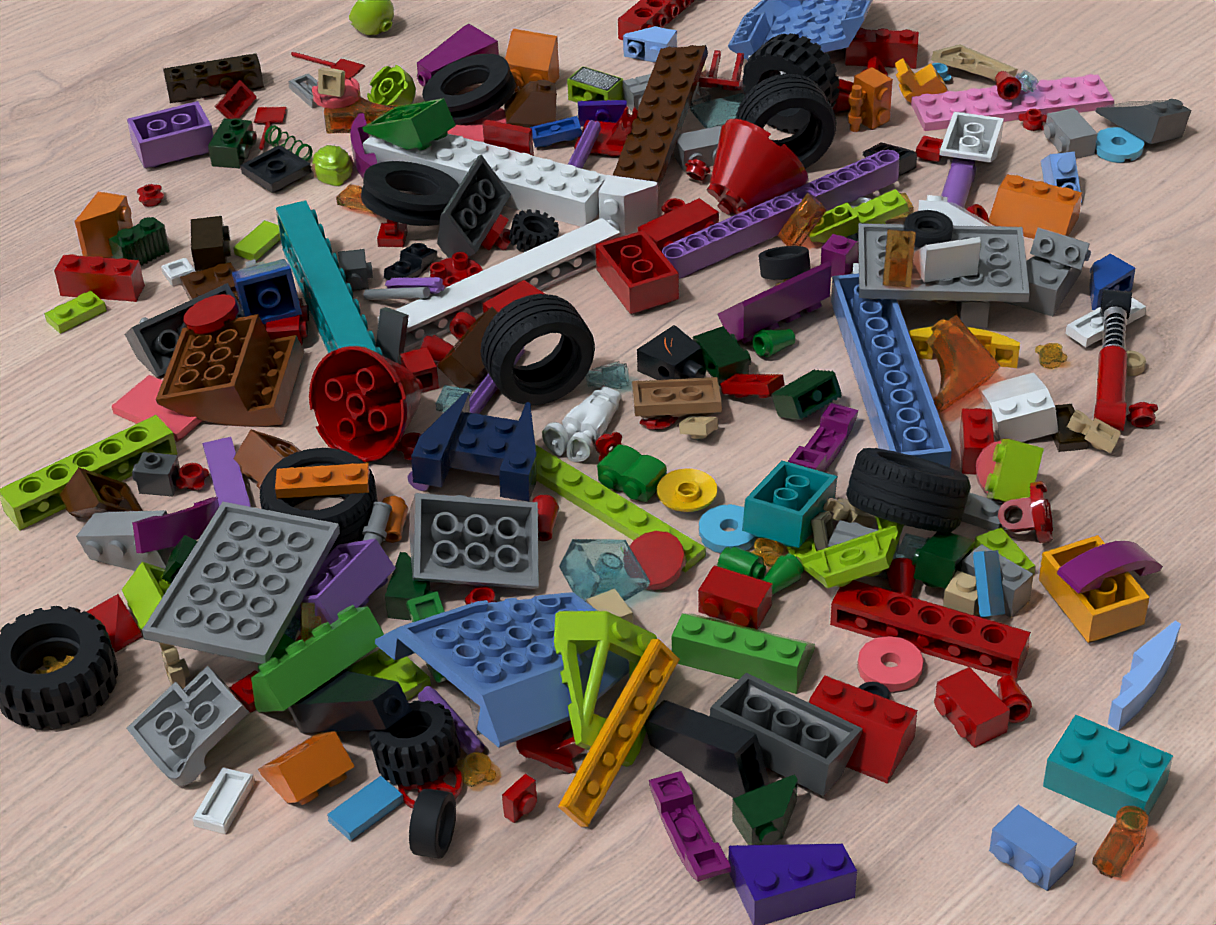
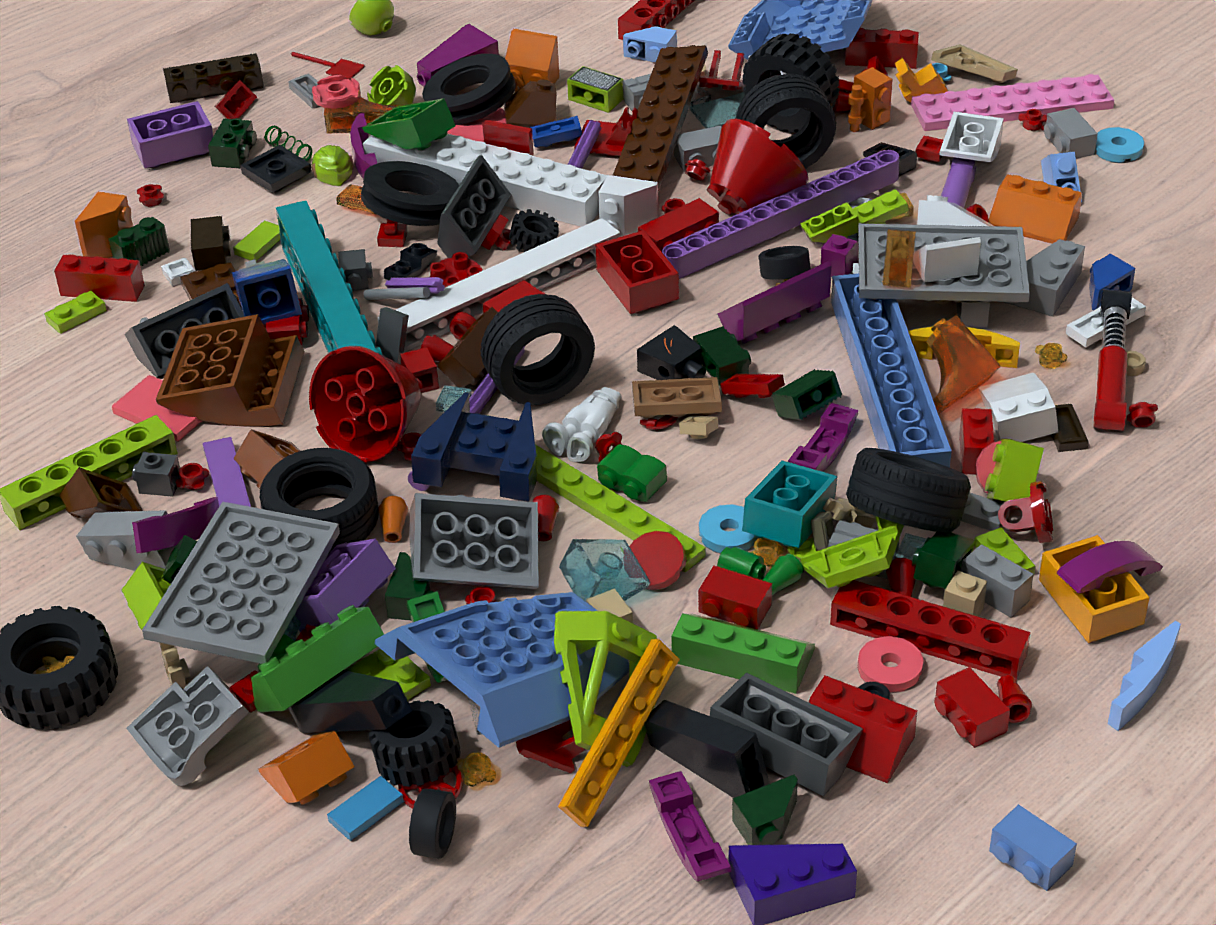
(117, 621): red slope -> none
(211, 313): red tile -> none
(223, 800): white tile -> none
(269, 115): red piece -> none
(308, 620): clear yellow plate -> none
(322, 480): orange plate -> none
(331, 81): tan tile -> none
(377, 522): light grey pin -> none
(467, 739): medium lavender axle -> none
(519, 798): red plate -> none
(600, 110): dark purple plate -> none
(609, 375): clear light blue cone -> none
(687, 490): yellow dish -> none
(772, 341): green cone -> none
(802, 221): clear orange plate -> none
(932, 219): black tyre -> none
(989, 583): dark azure tile -> none
(1007, 85): red cone -> none
(1027, 80): clear light blue plate -> none
(1060, 248): light grey hinge -> none
(1096, 432): tan plate -> none
(1106, 768): teal brick -> none
(1122, 842): clear orange piece -> none
(1149, 120): dark grey slope -> none

